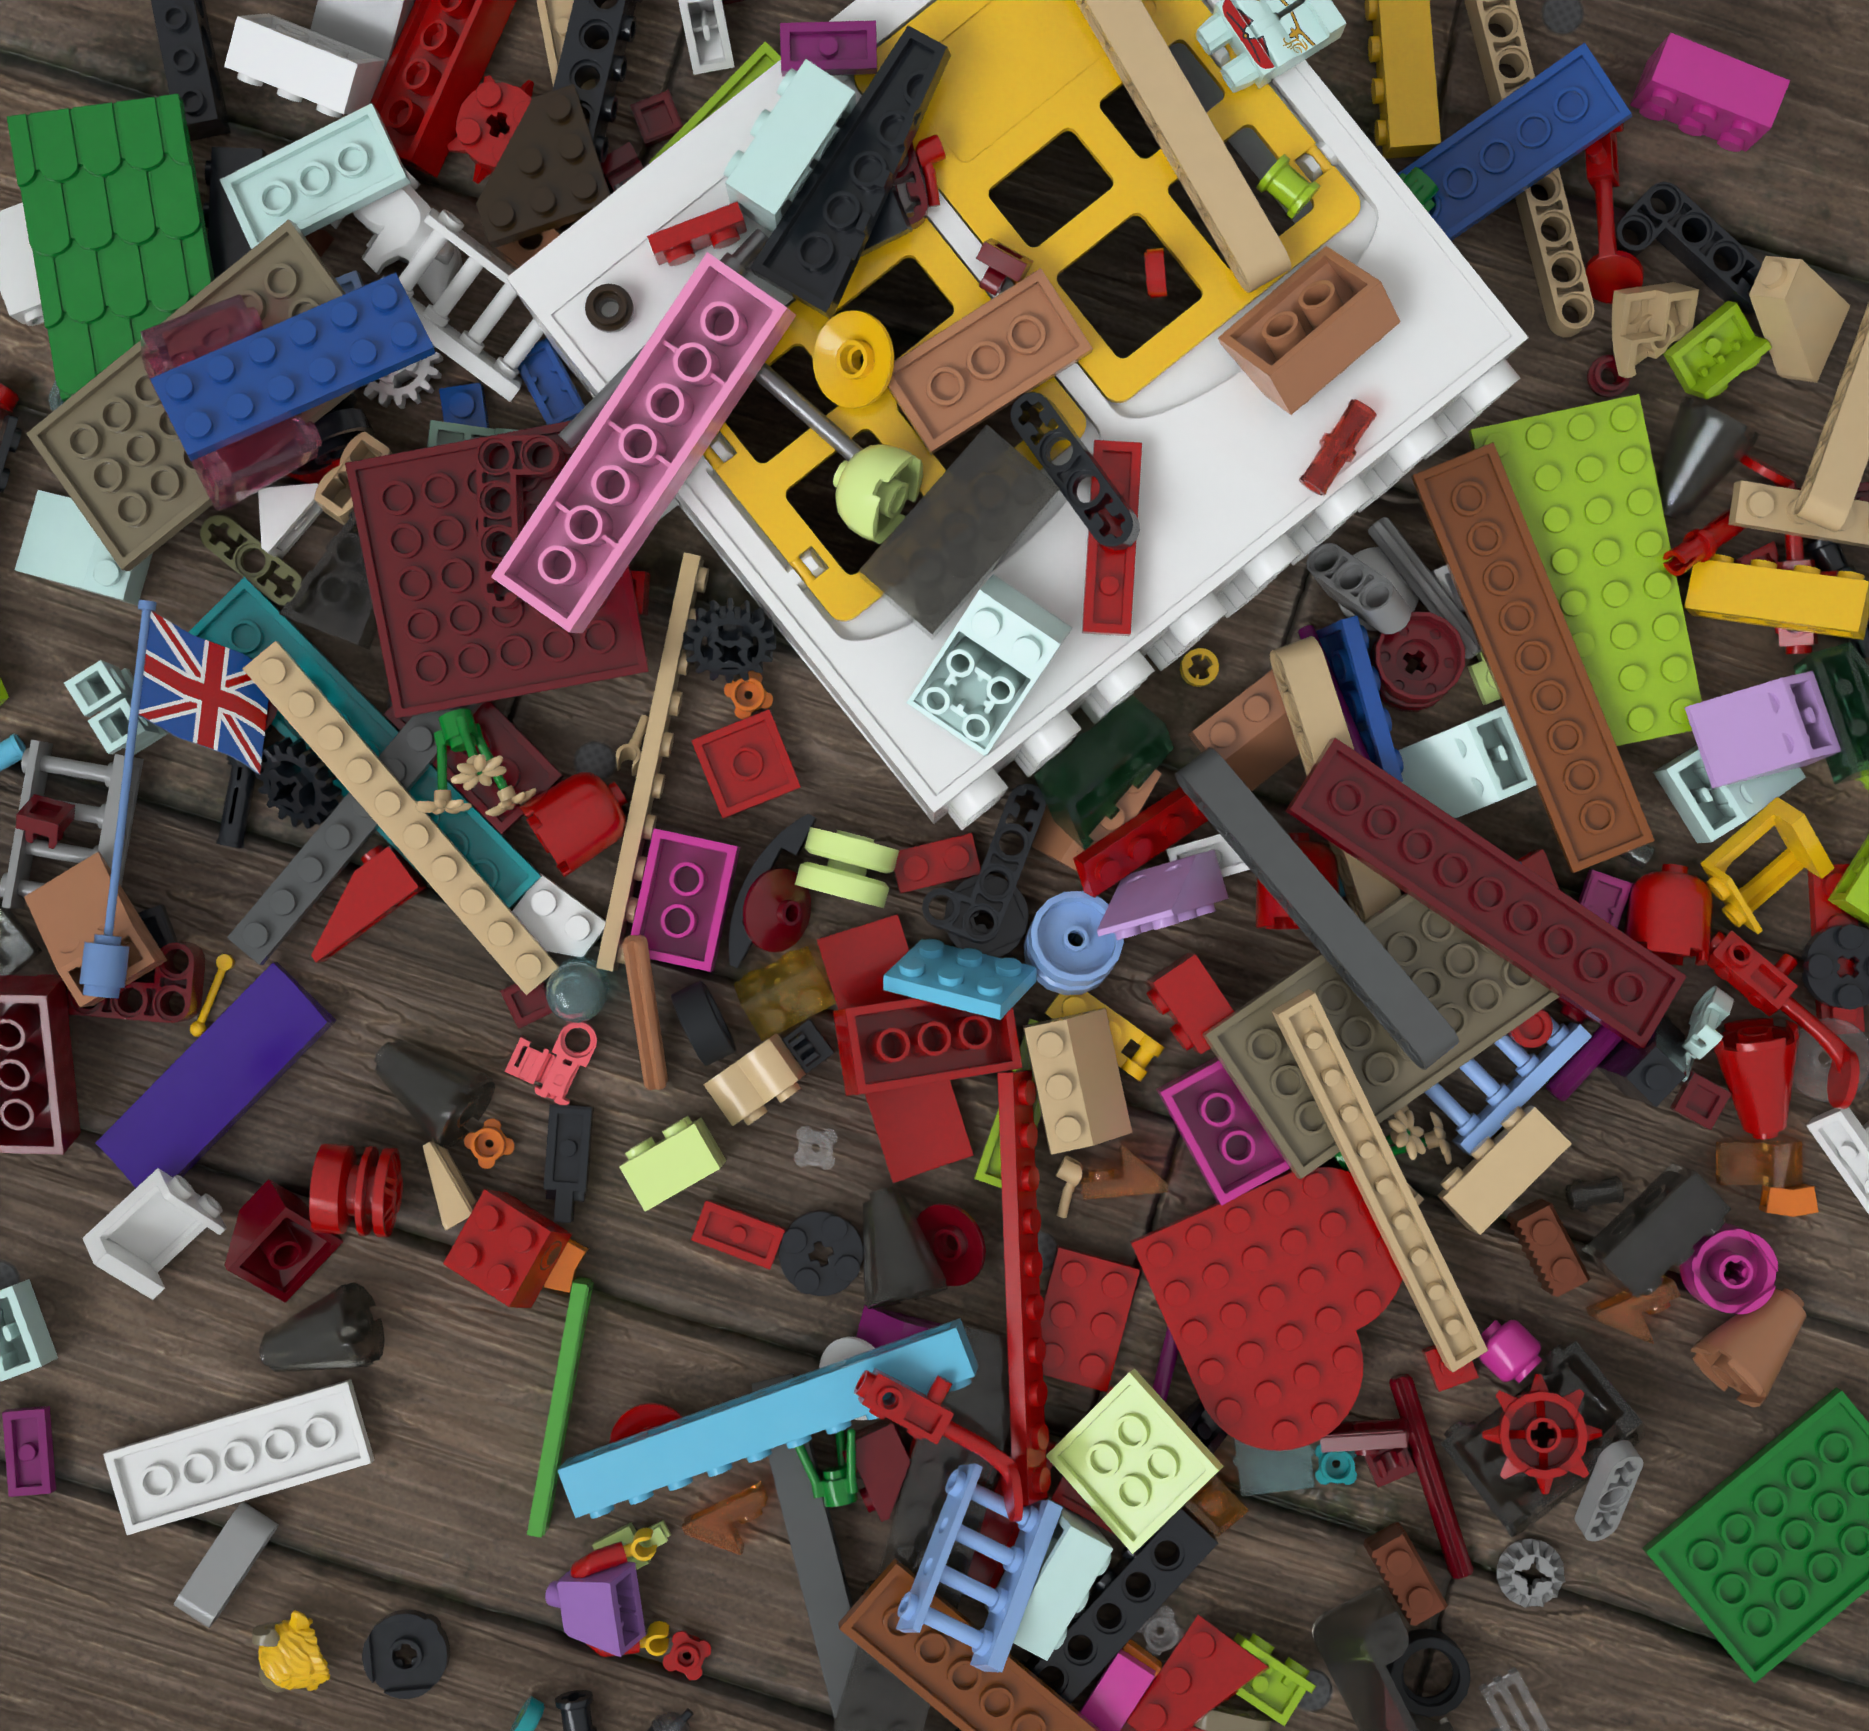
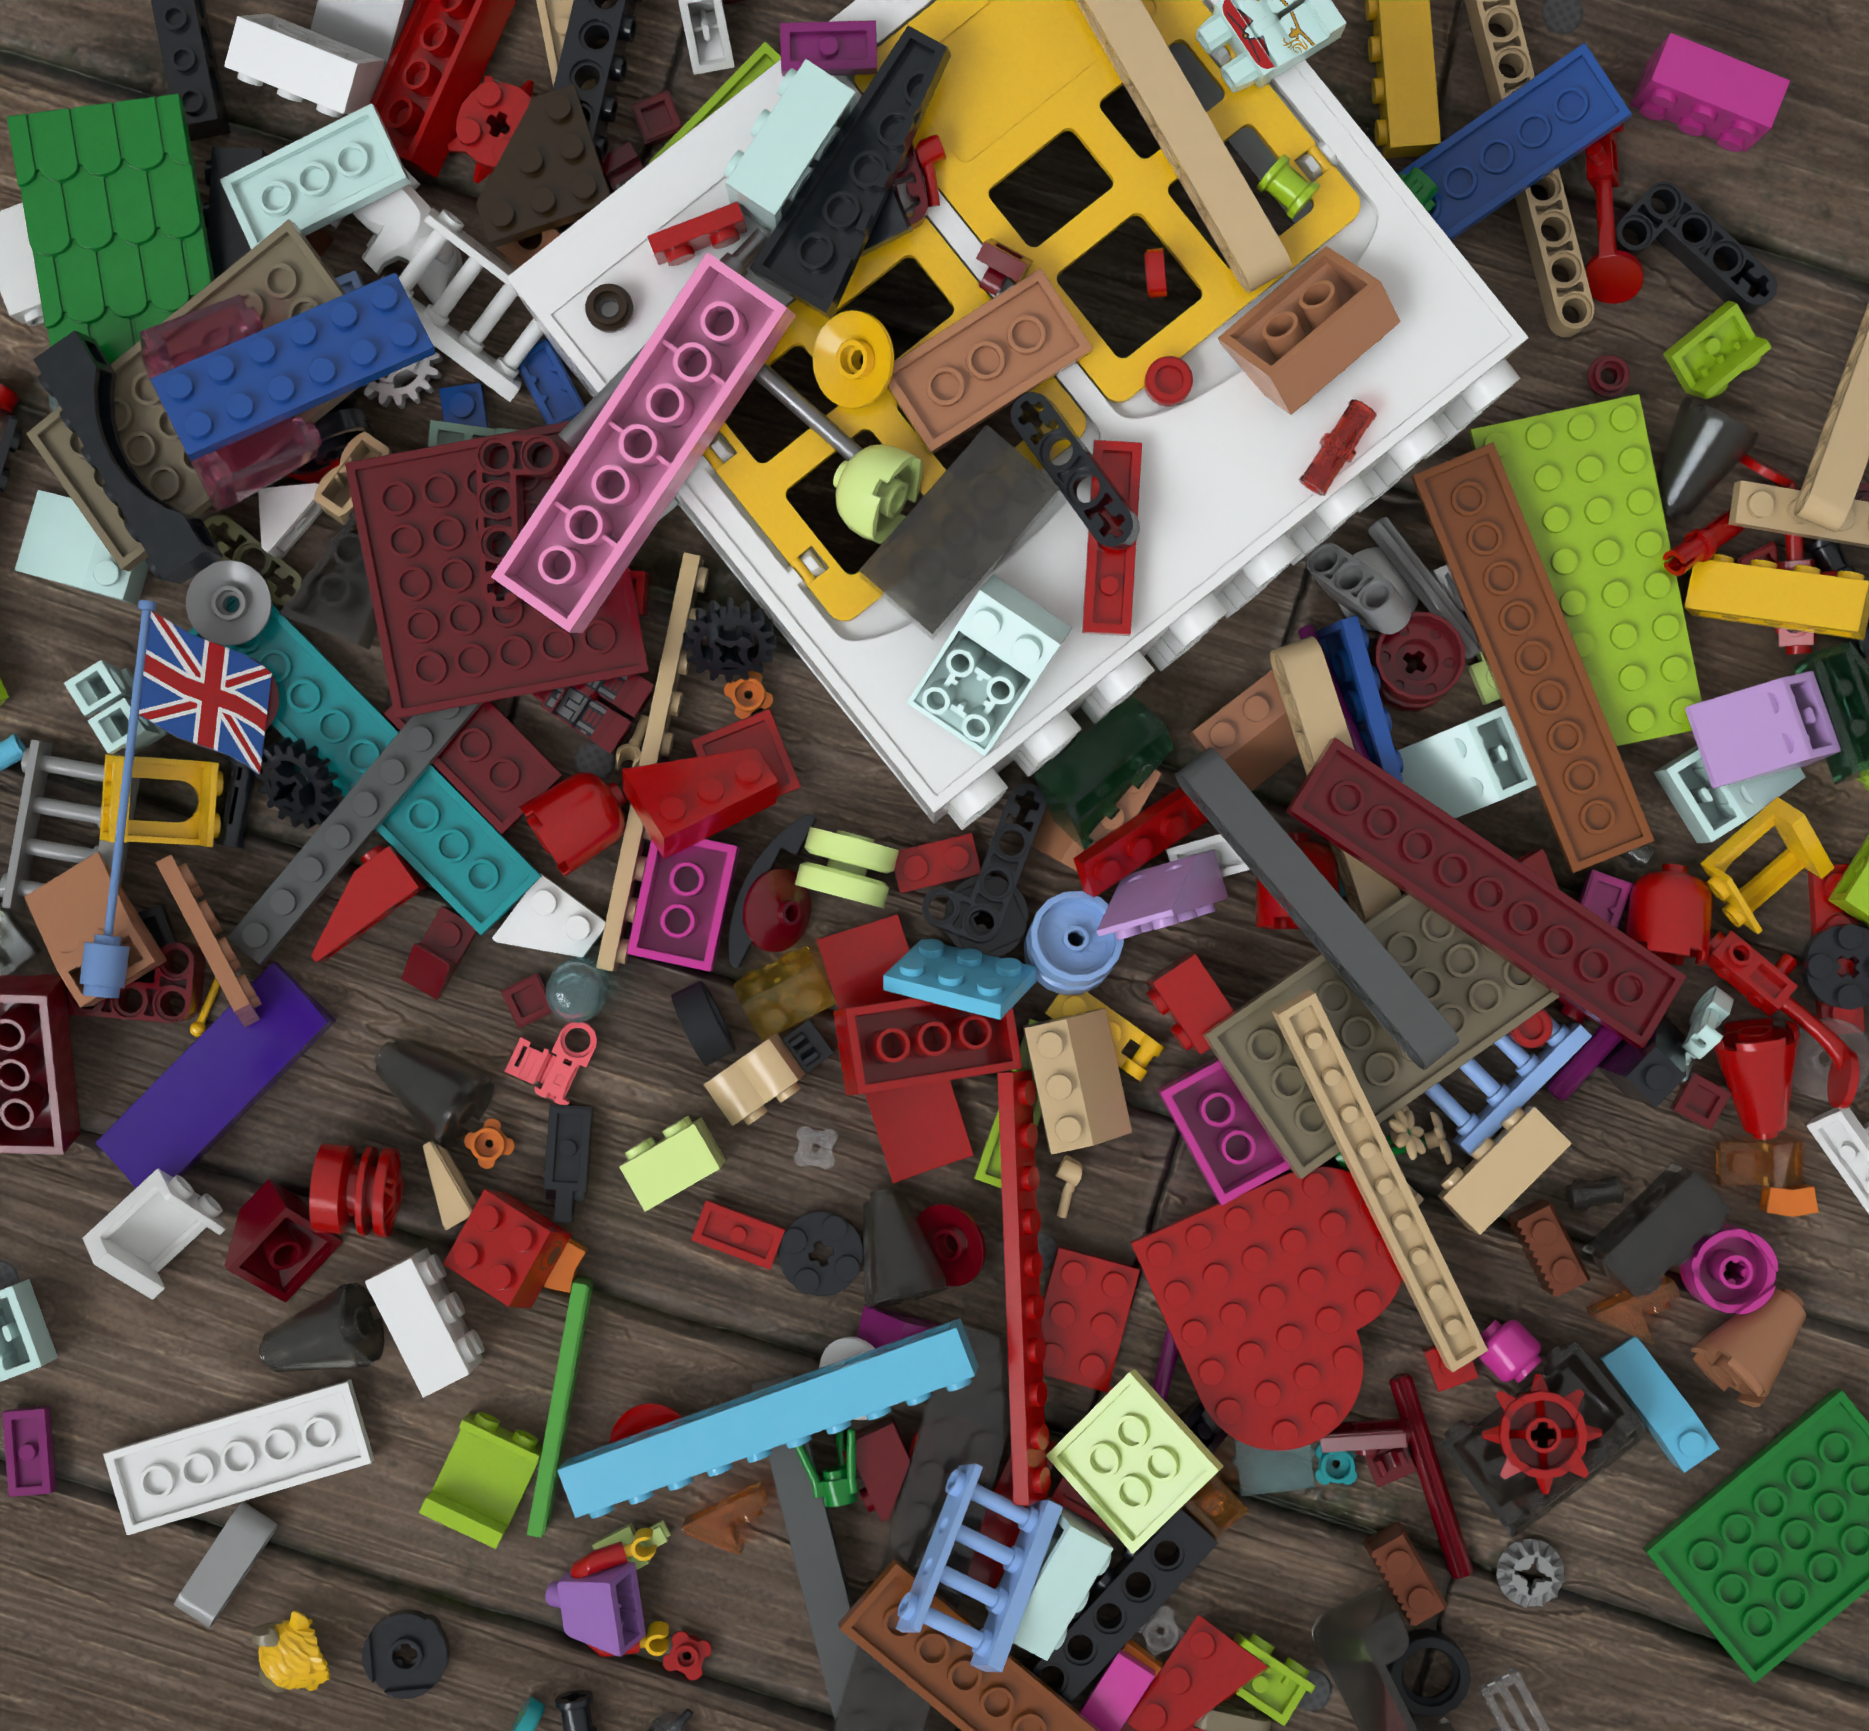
(45, 818): dark red tile -> none
(84, 386): none -> black arch
(196, 830): none -> yellow panel
(205, 928): none -> nougat plate
(208, 600): none -> light grey dish
(396, 815): tan plate -> none
(426, 1321): none -> white brick
(439, 953): none -> dark red slope
(463, 734): plant -> none
(483, 1479): none -> lime panel
(582, 711): none -> dark red hips
(645, 1012): nougat axle -> none
(698, 796): none -> red wedge
(930, 1419): red piece -> none
(1136, 1179): clear orange slope -> none
(1168, 381): none -> red tile
(1187, 663): yellow bush -> none
(1608, 1490): light grey beam -> none
(1649, 321): tan slope -> none
(1659, 1404): none -> medium azure slope
(1797, 316): tan slope -> none

